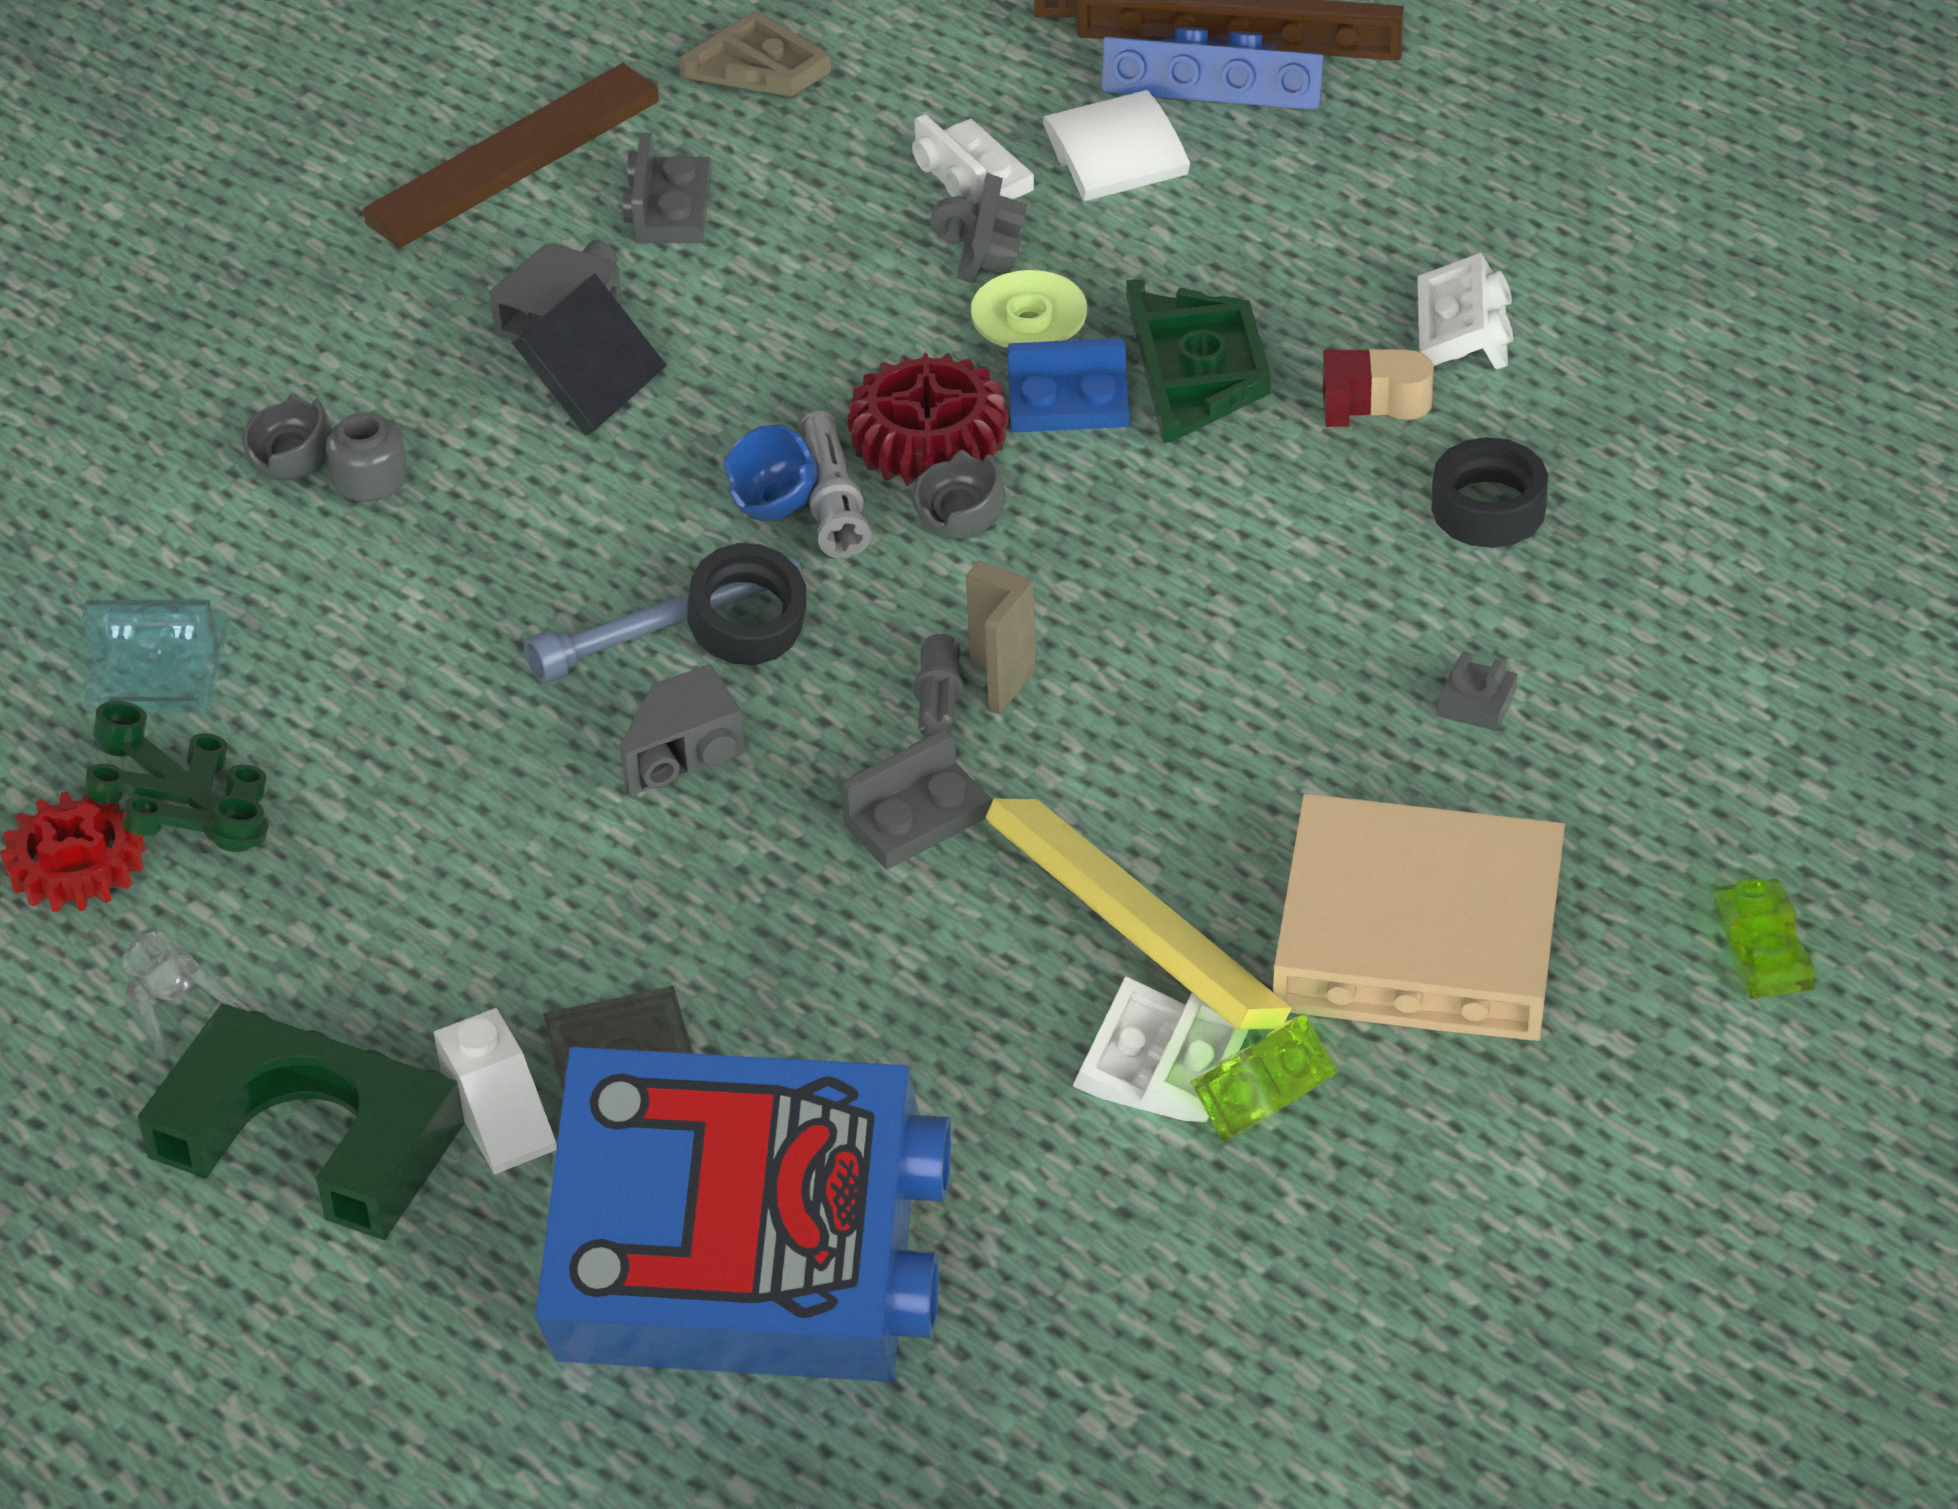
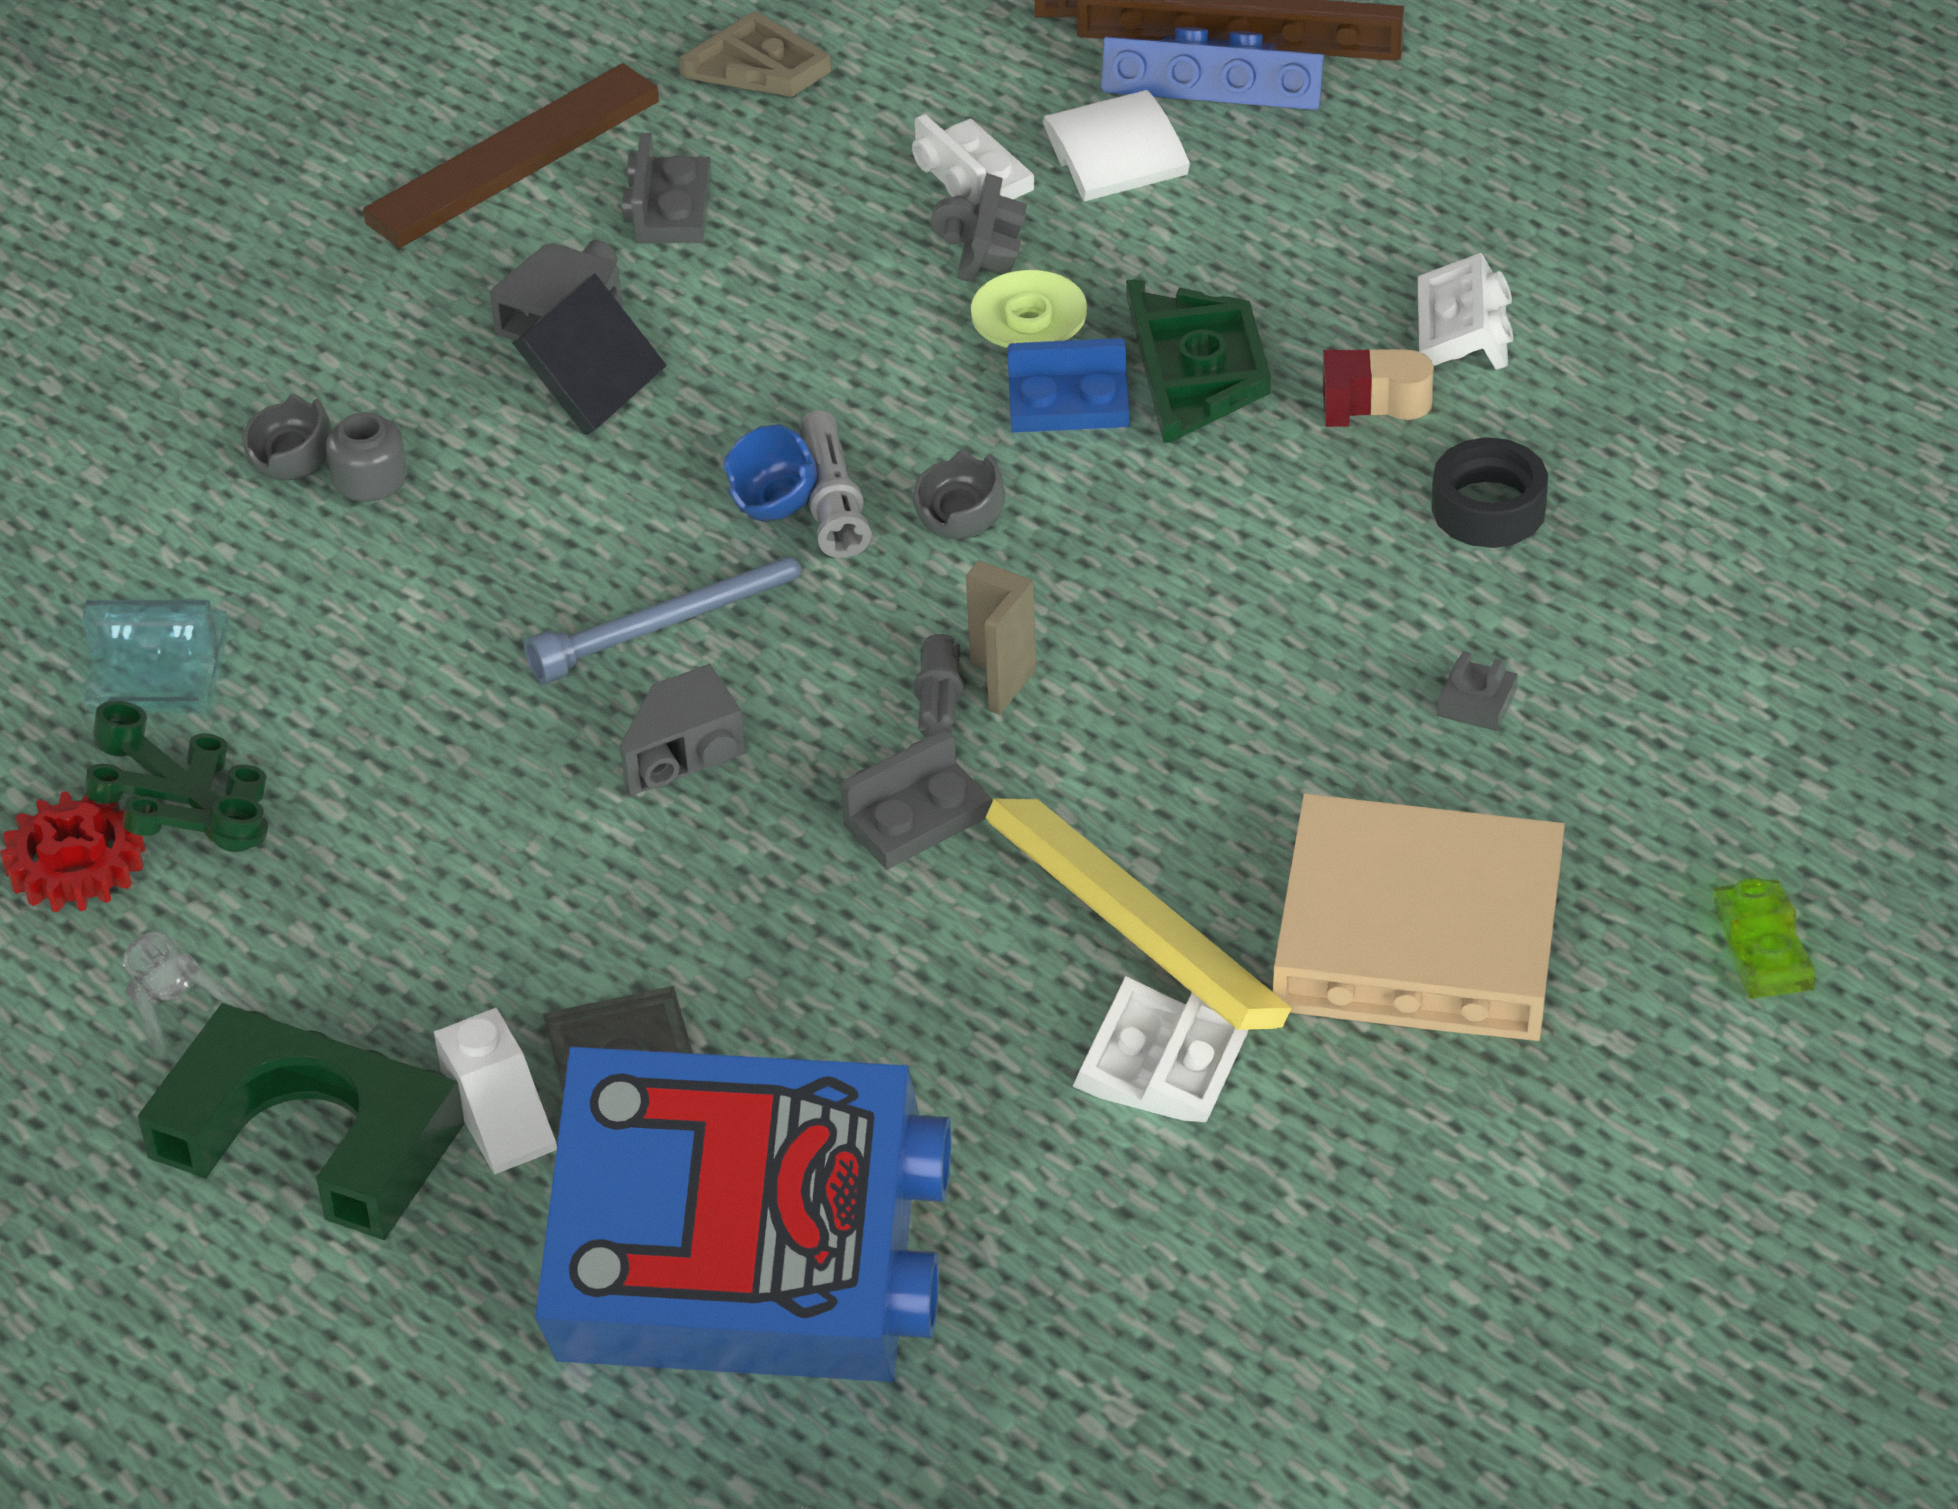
(750, 565): black tyre -> none
(925, 415): dark red gear -> none
(1263, 1077): clear neon green slope -> none

